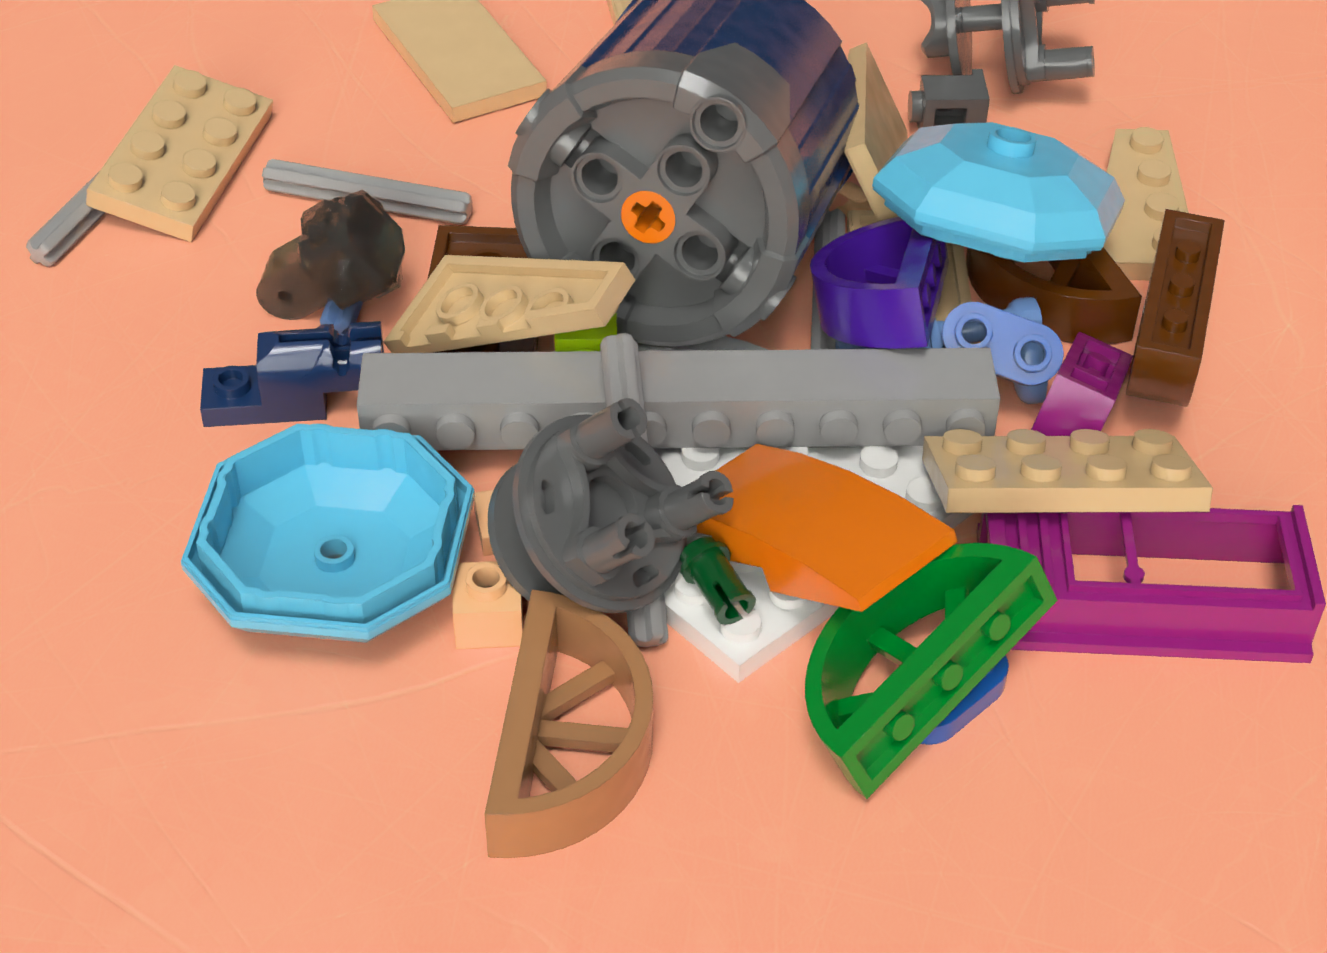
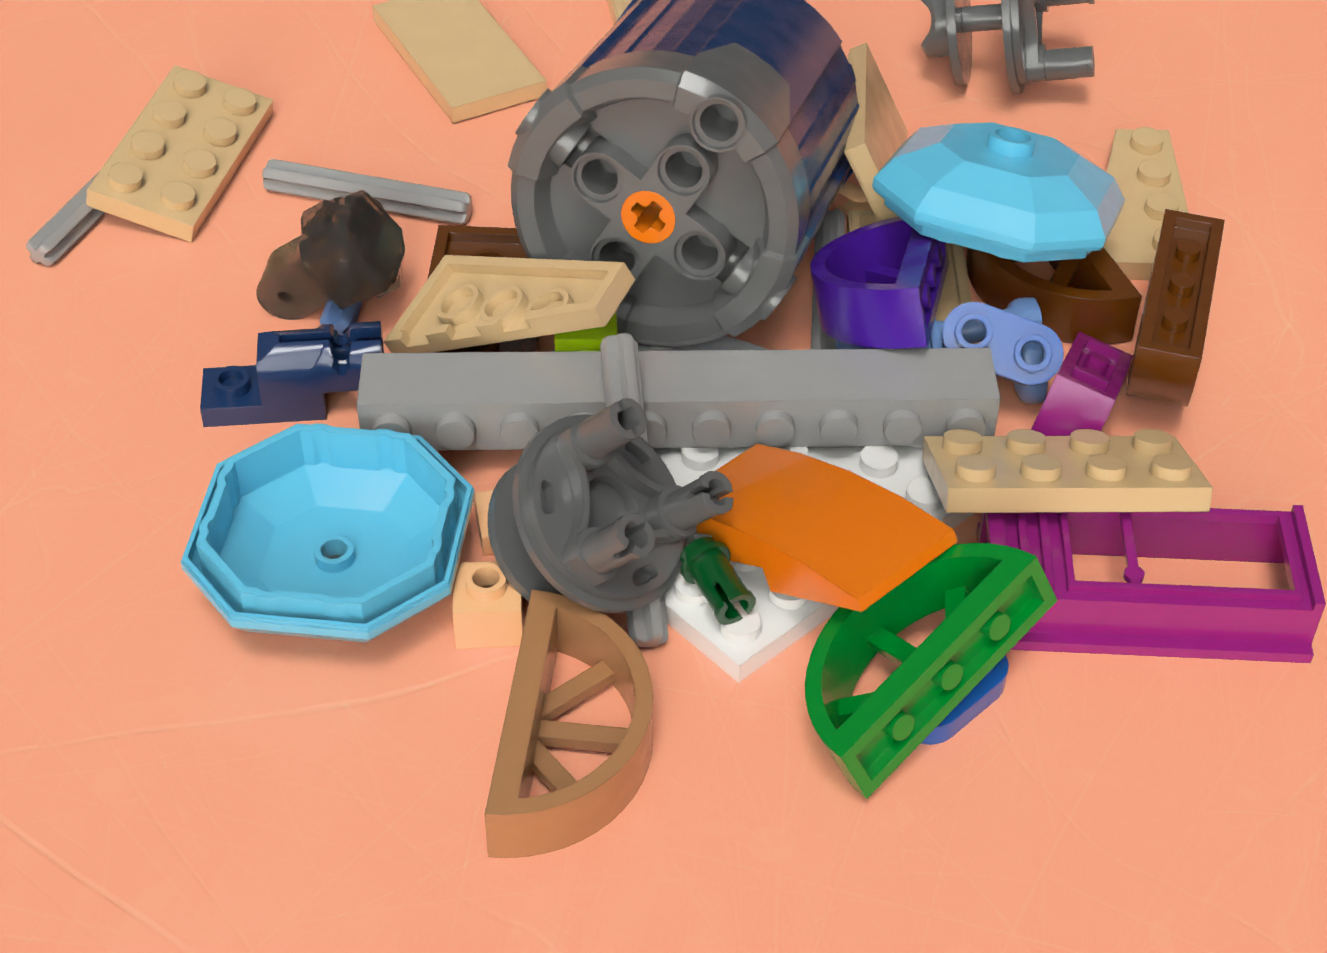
(949, 100): dark grey brick -> none

